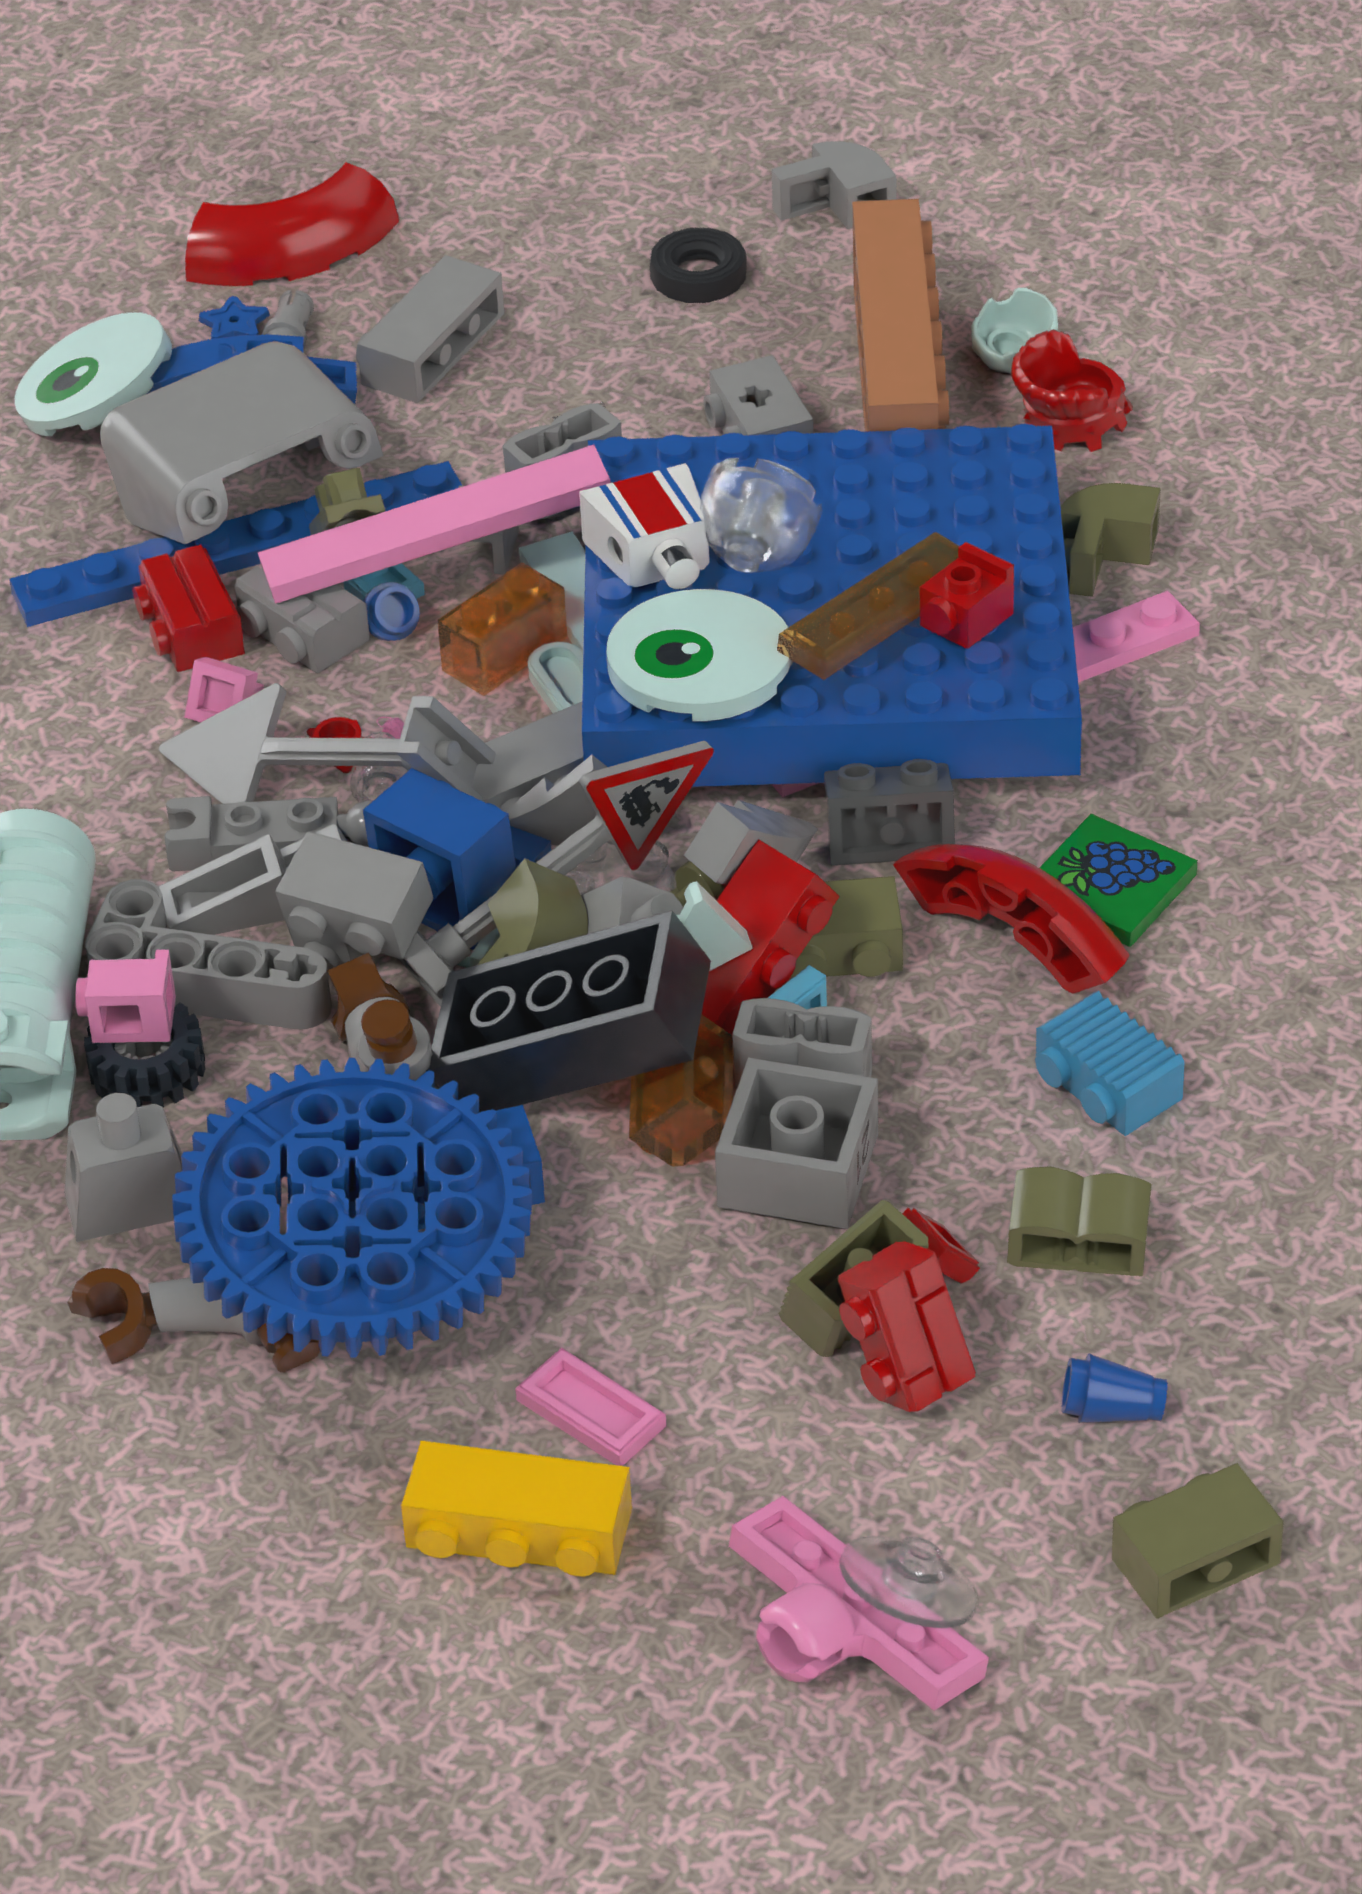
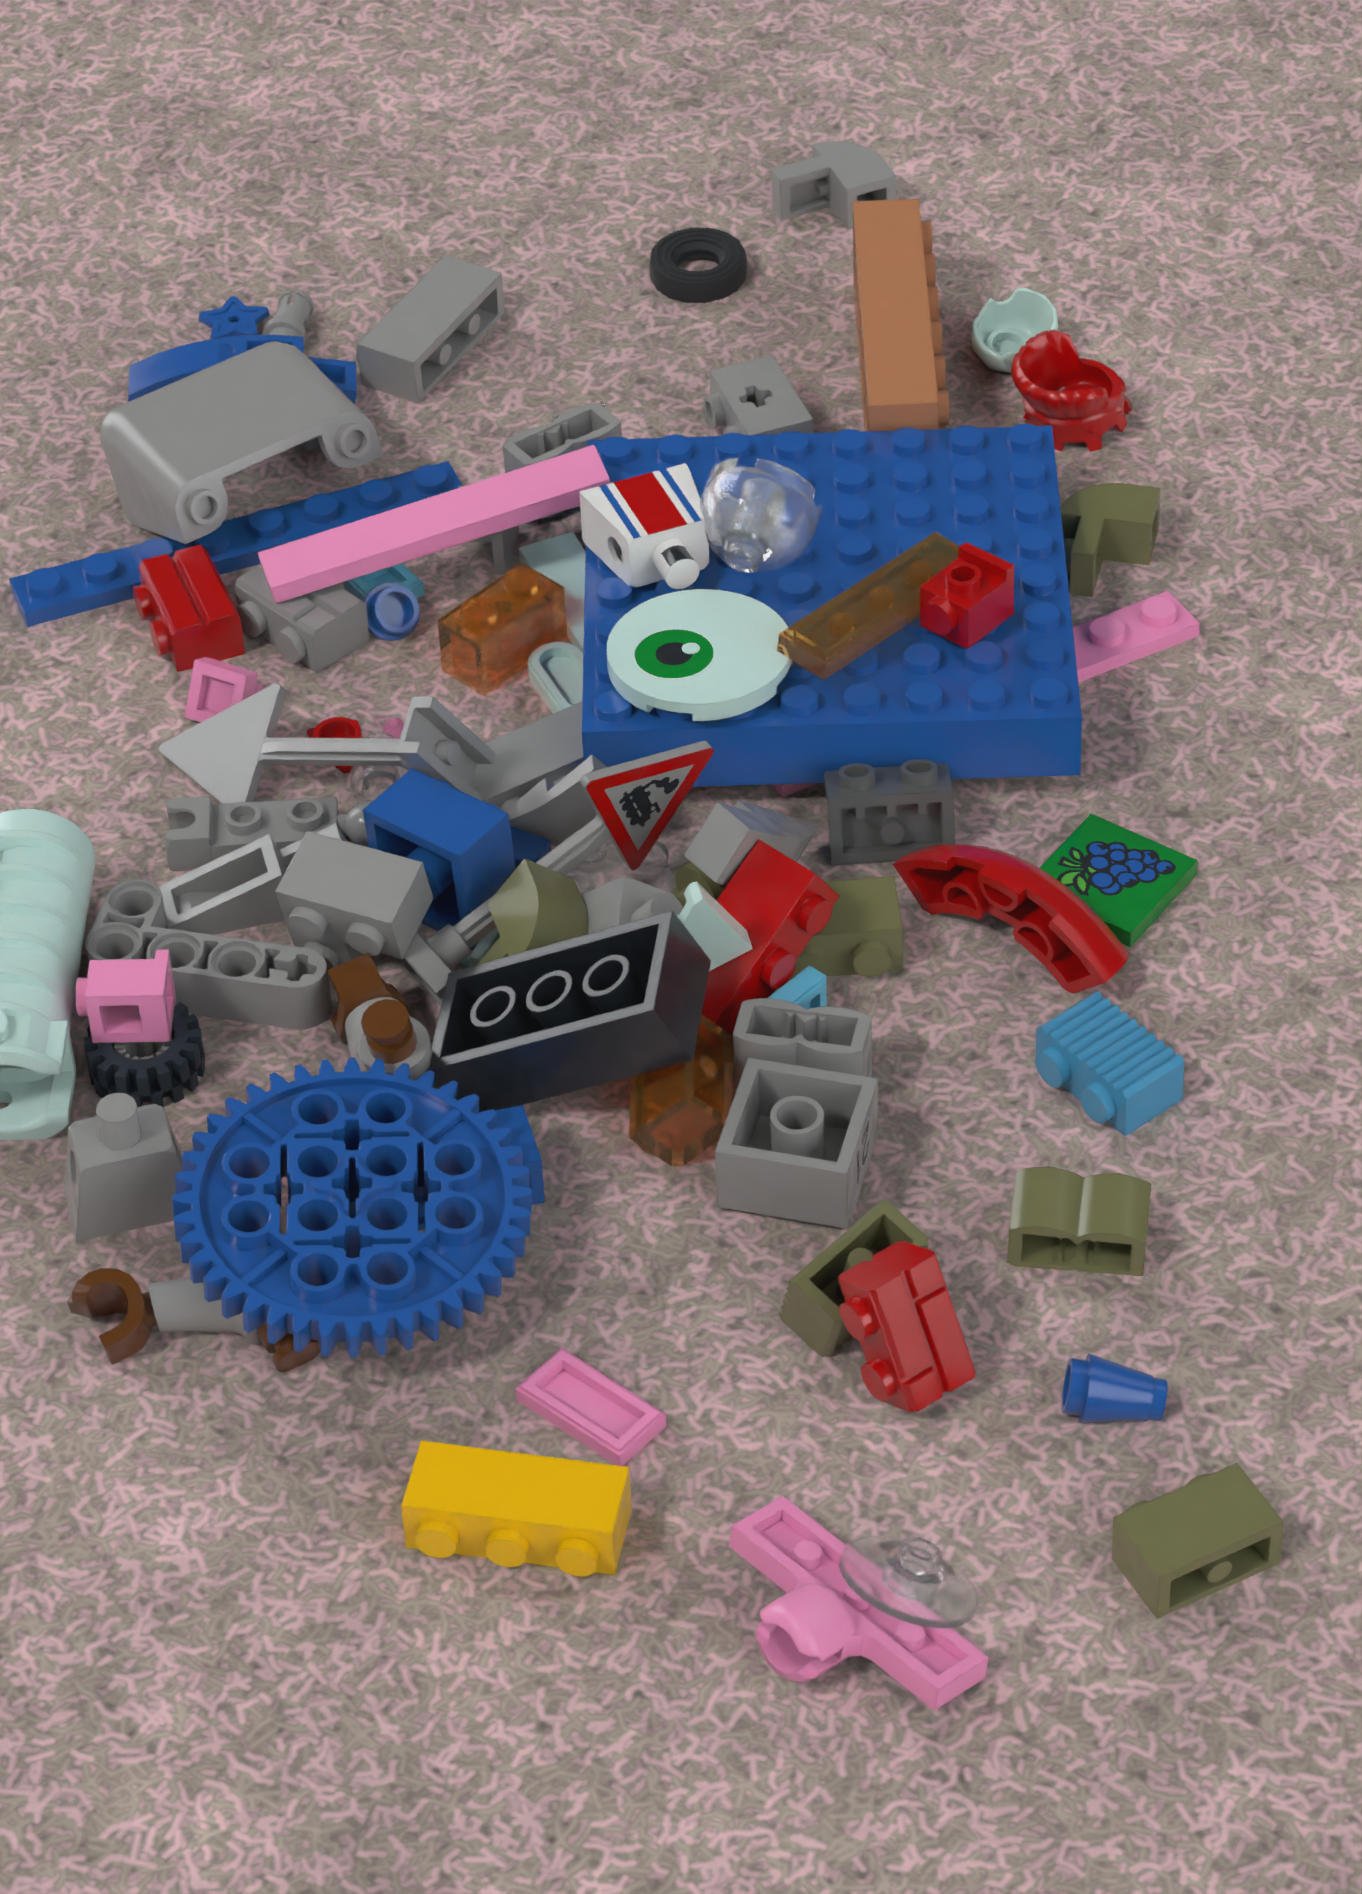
(92, 373): light aqua tile -> none
(291, 234): red brick -> none
(343, 501): olive hips -> none
(952, 1256): red tile -> none

